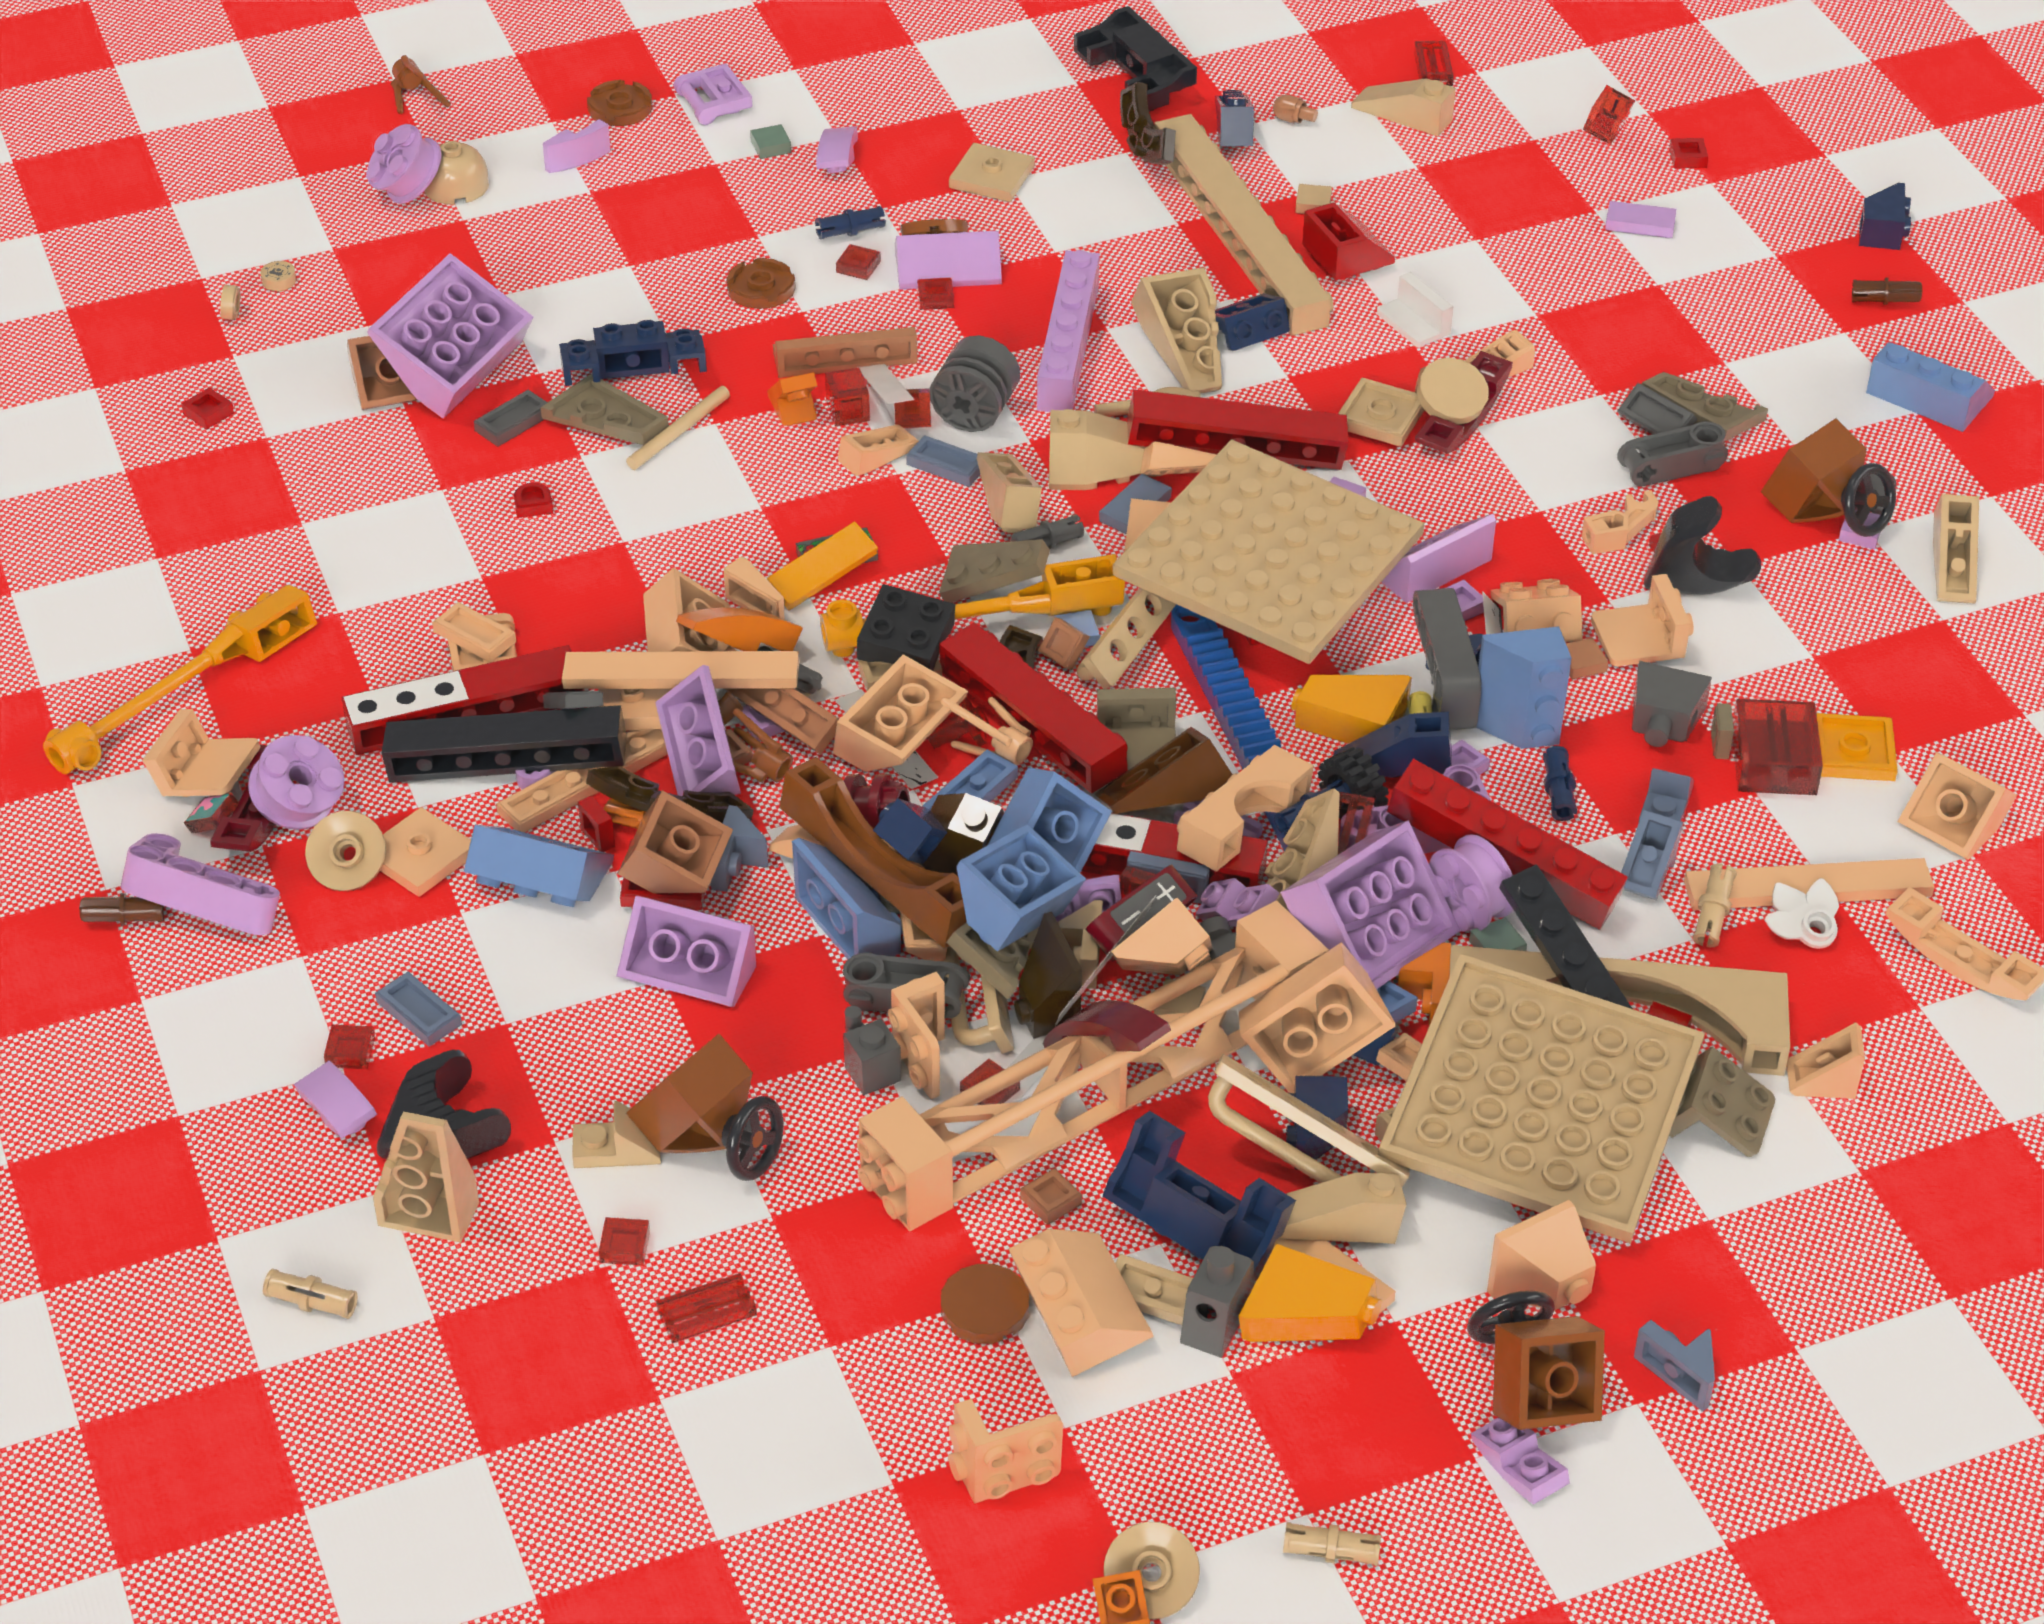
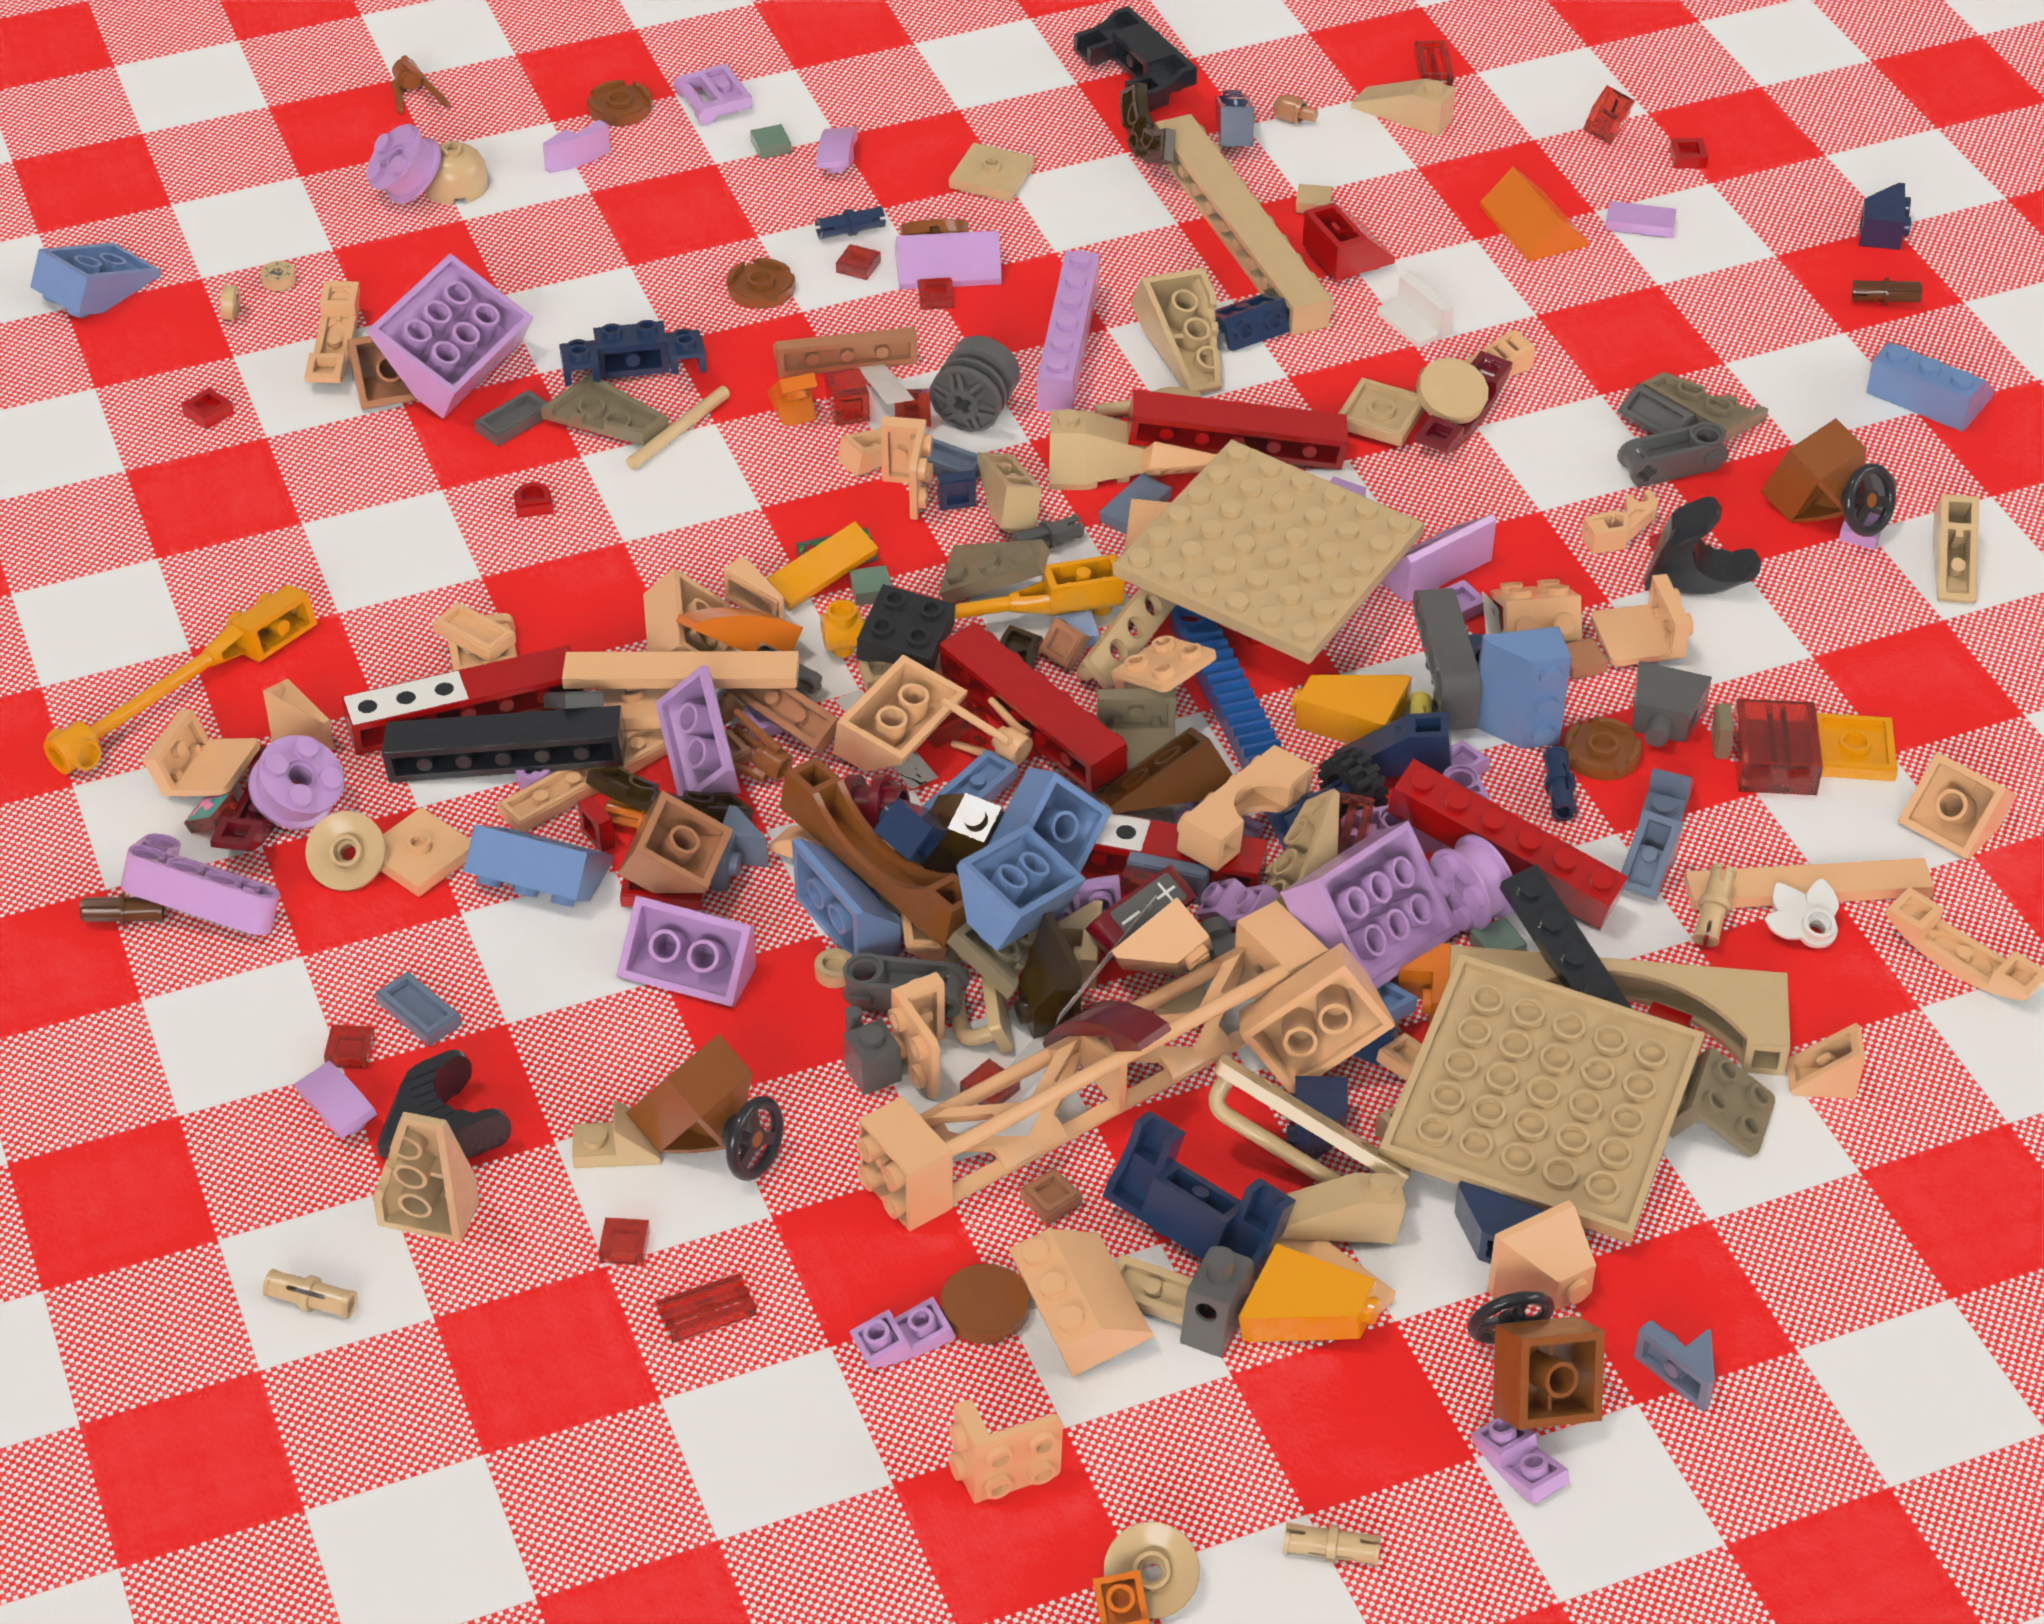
(90, 276): none -> medium blue slope
(294, 714): none -> light nougat slope
(338, 323): none -> light nougat slope
(829, 967): none -> tan tile
(867, 583): none -> sand green tile
(897, 1339): none -> lavender slope
(905, 458): none -> light nougat bracket
(956, 490): none -> dark blue tile
(1162, 665): none -> light nougat bracket
(1486, 1213): none -> dark blue slope
(1530, 218): none -> orange slope
(1603, 748): none -> dark orange tile

